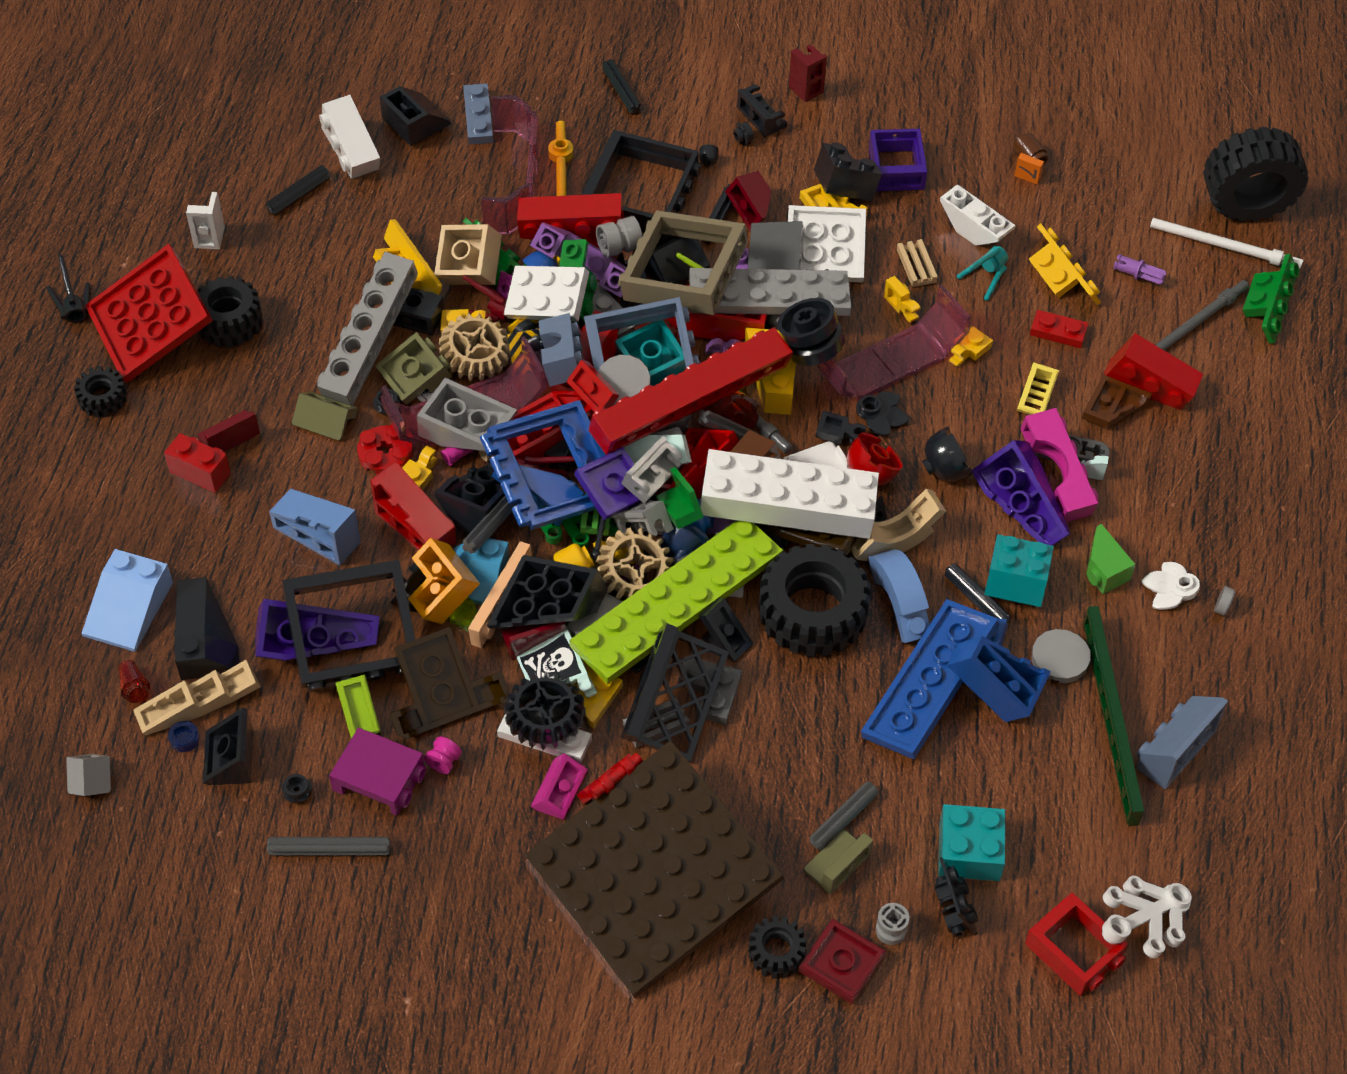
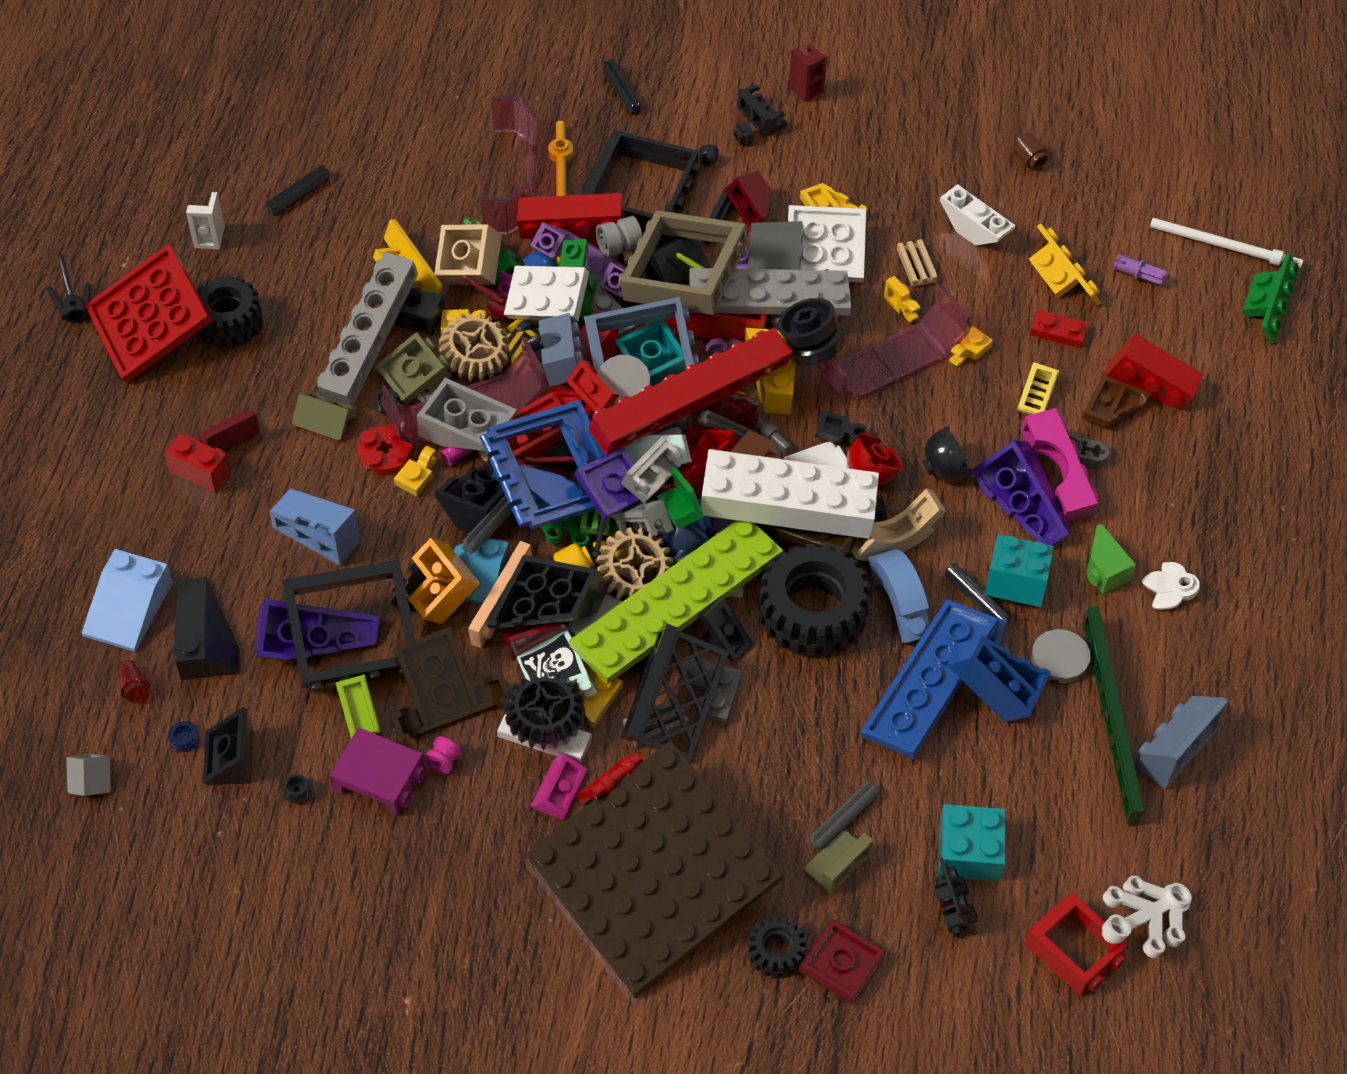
(102, 403): black tyre -> none
(197, 699): tan slope -> none
(328, 845): dark grey axle -> none
(349, 137): white wedge -> none
(409, 509): red wedge -> none
(411, 114): black slope -> none
(464, 614): clear neon green tile -> none
(478, 114): sand blue plate -> none
(844, 175): black brick -> none
(883, 412): black plate -> none
(889, 930): light grey wheel -> none
(904, 176): dark purple window -> none
(991, 261): teal plant -> none
(1029, 168): orange tile -> none
(1096, 467): light aqua tile -> none
(1224, 600): light grey tile -> none
(1225, 299): dark grey bar -> none
(1247, 154): black tyre -> none

